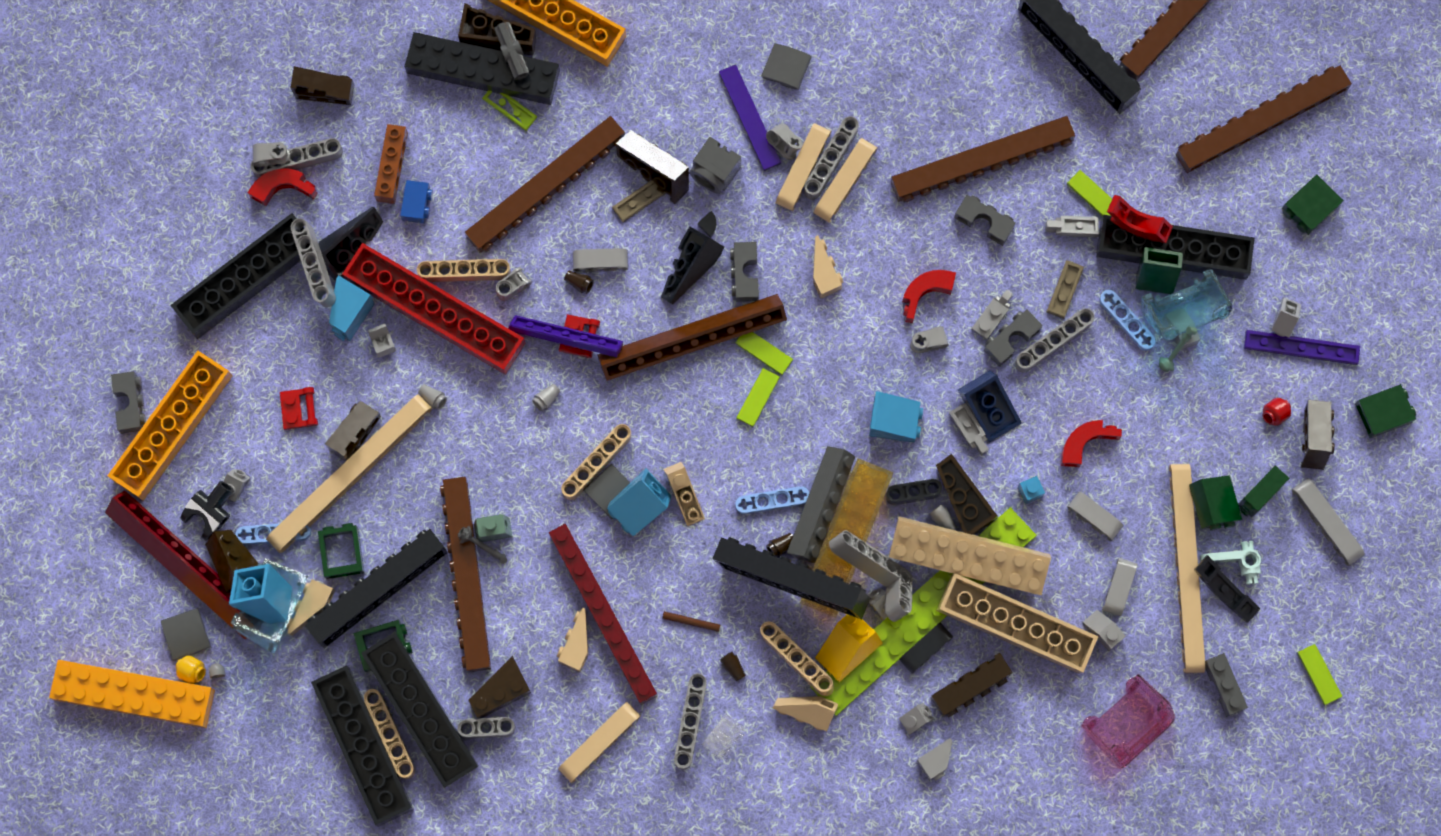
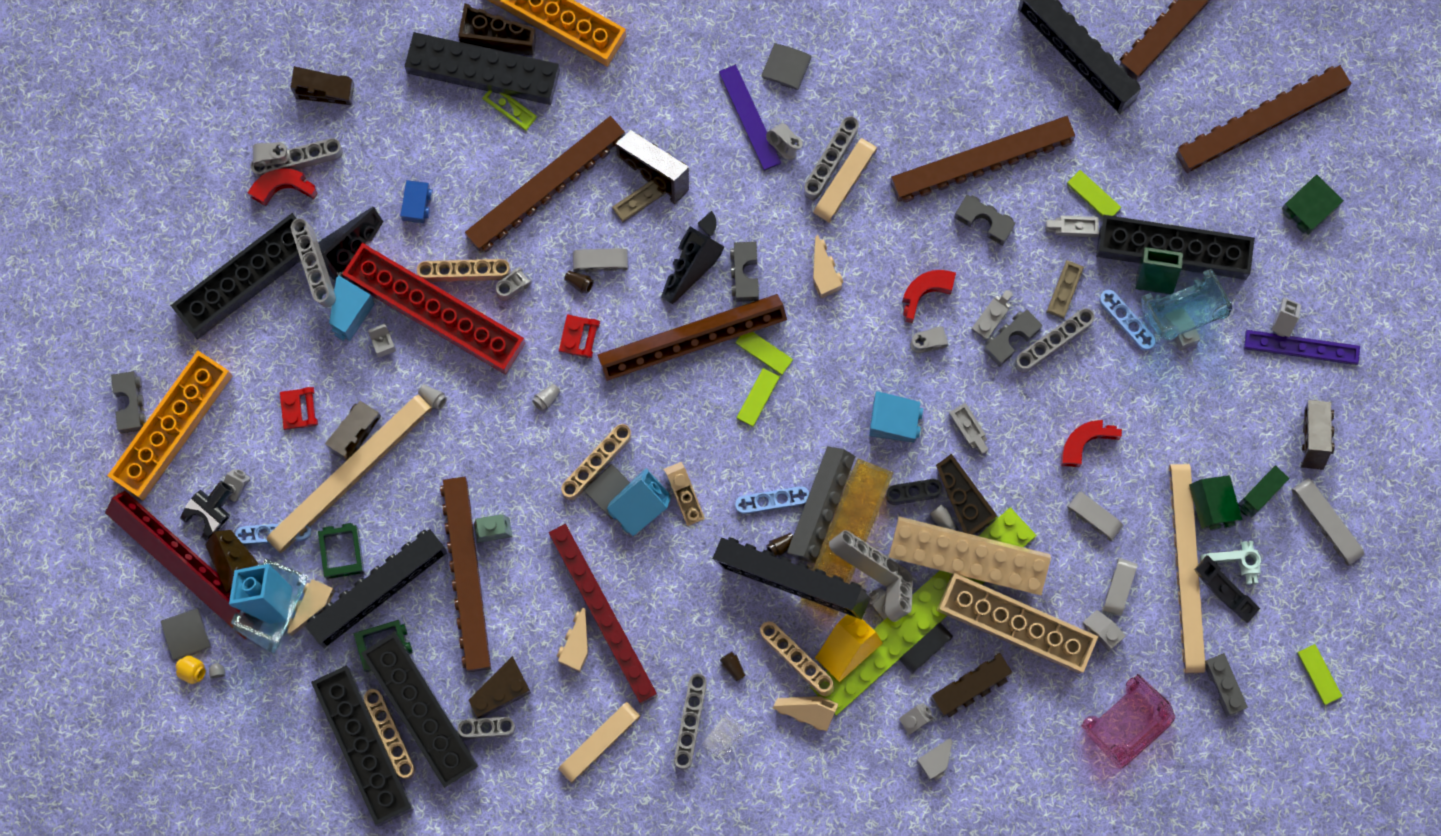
(132, 693): light orange brick -> none
(391, 164): dark orange brick -> none
(465, 535): dark grey piece -> none
(511, 50): dark grey piece -> none
(566, 336): dark purple tile -> none
(691, 621): reddish brown bar -> none
(715, 166): dark grey piece -> none
(802, 166): tan beam -> none
(990, 405): dark blue slope -> none
(1031, 489): dark azure brick -> none
(1138, 223): red arch -> none
(1167, 364): sand green piece -> none
(1276, 411): red head -> none
(1386, 411): dark green brick -> none

